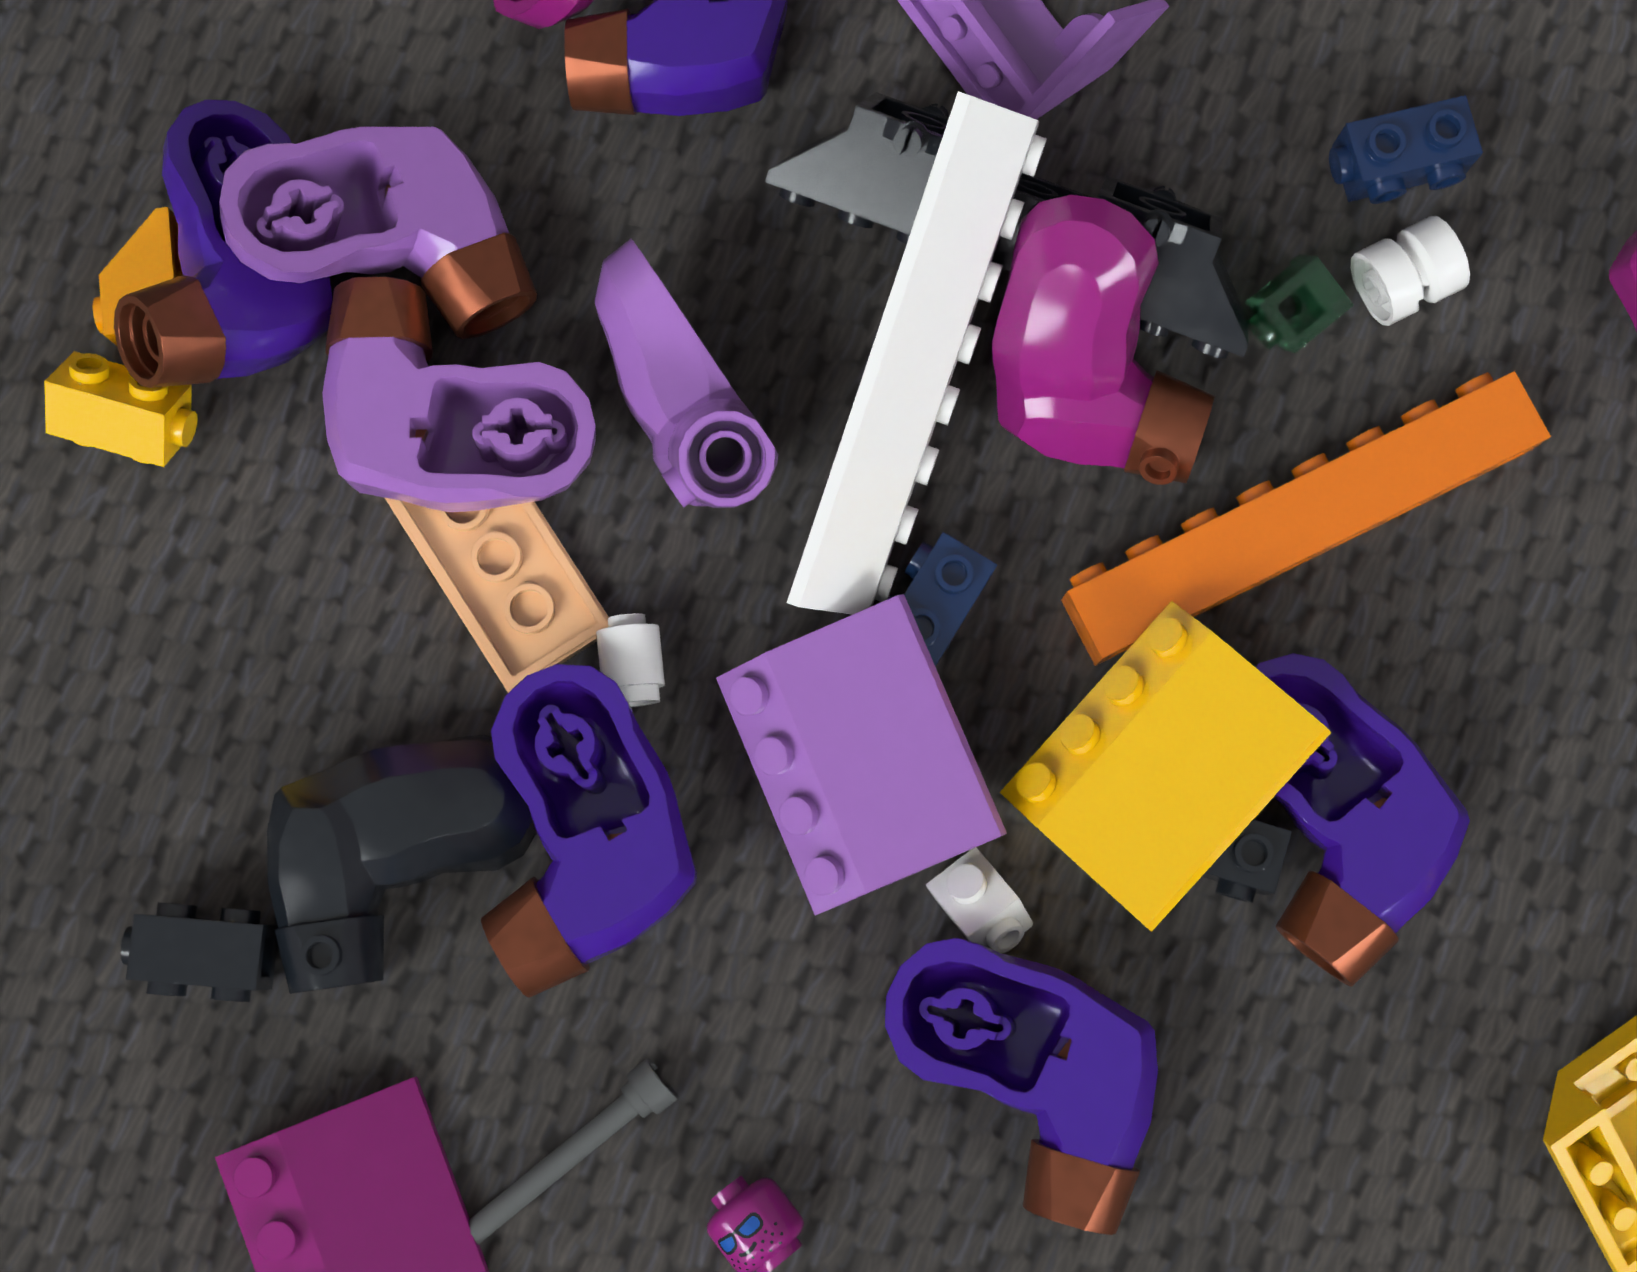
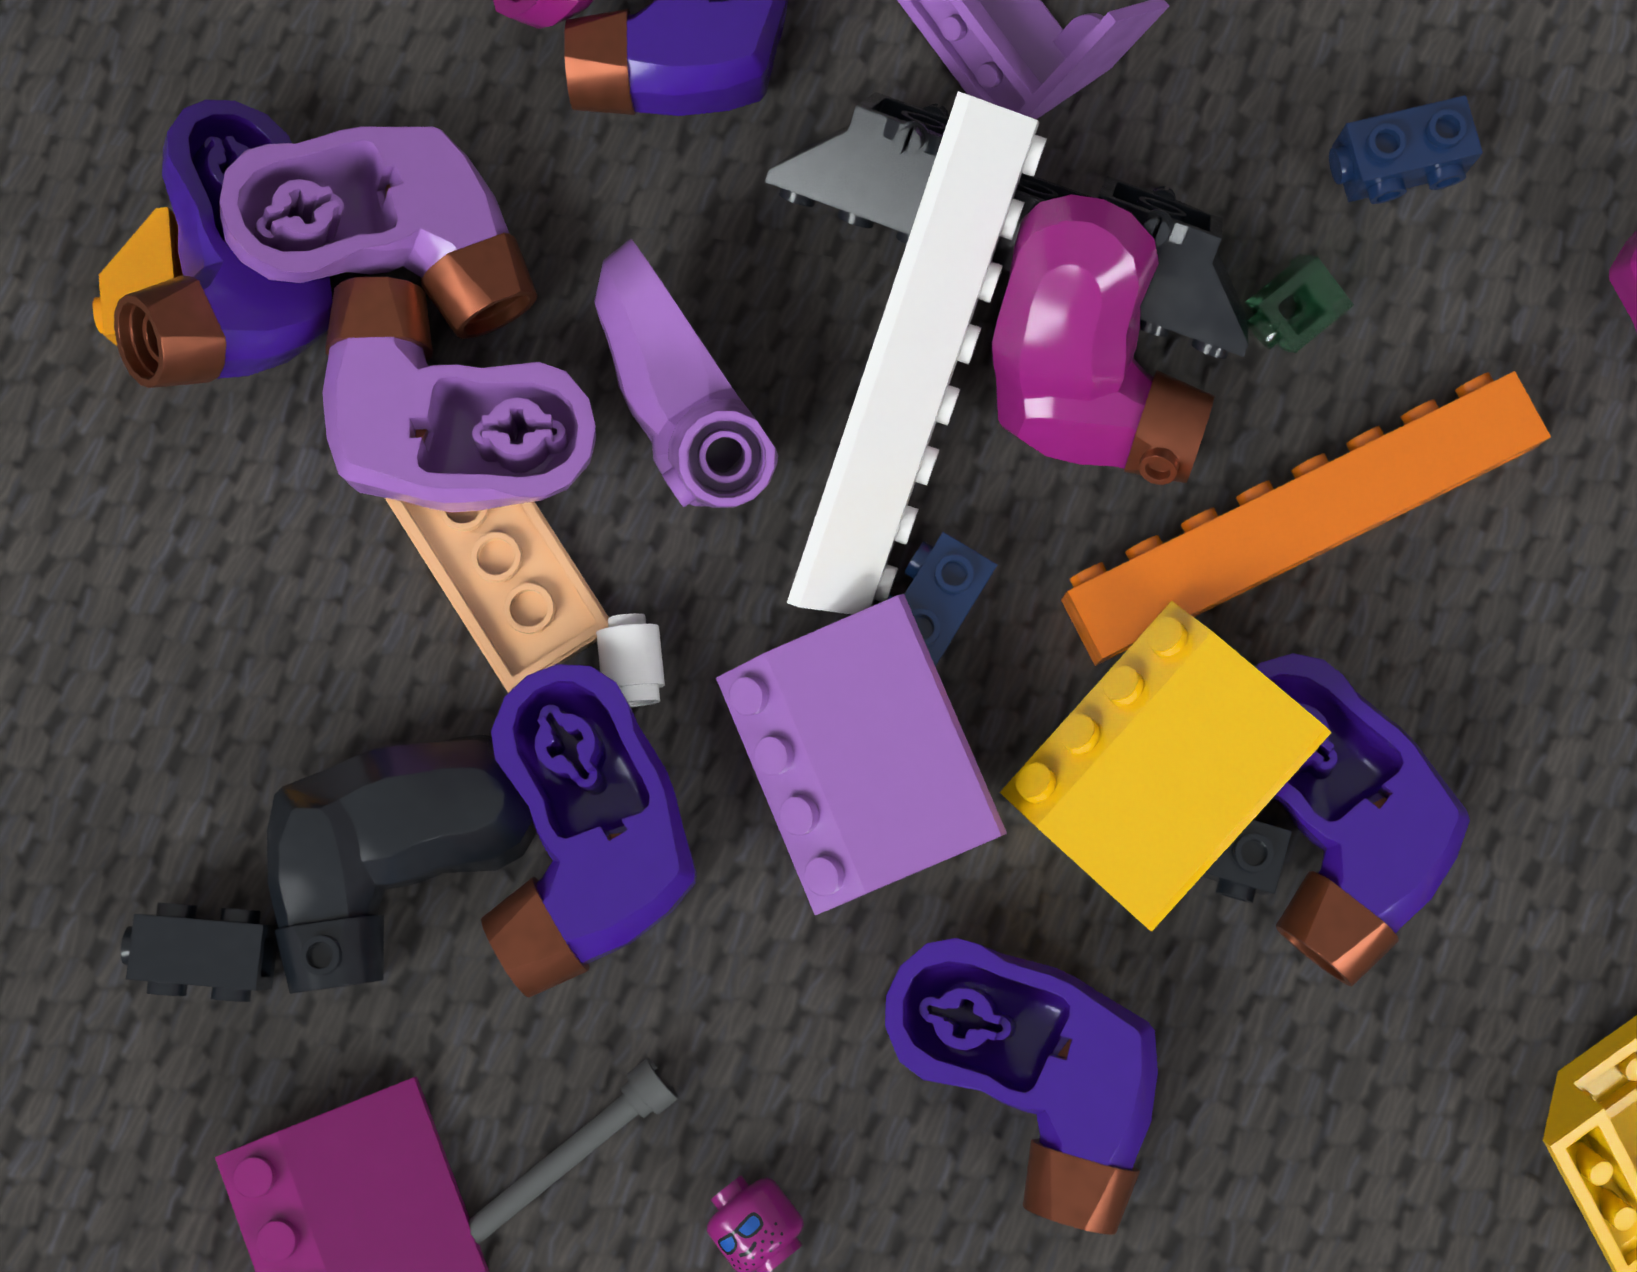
(109, 410): yellow brick -> none
(981, 902): white bracket -> none
(1420, 265): white wheel -> none

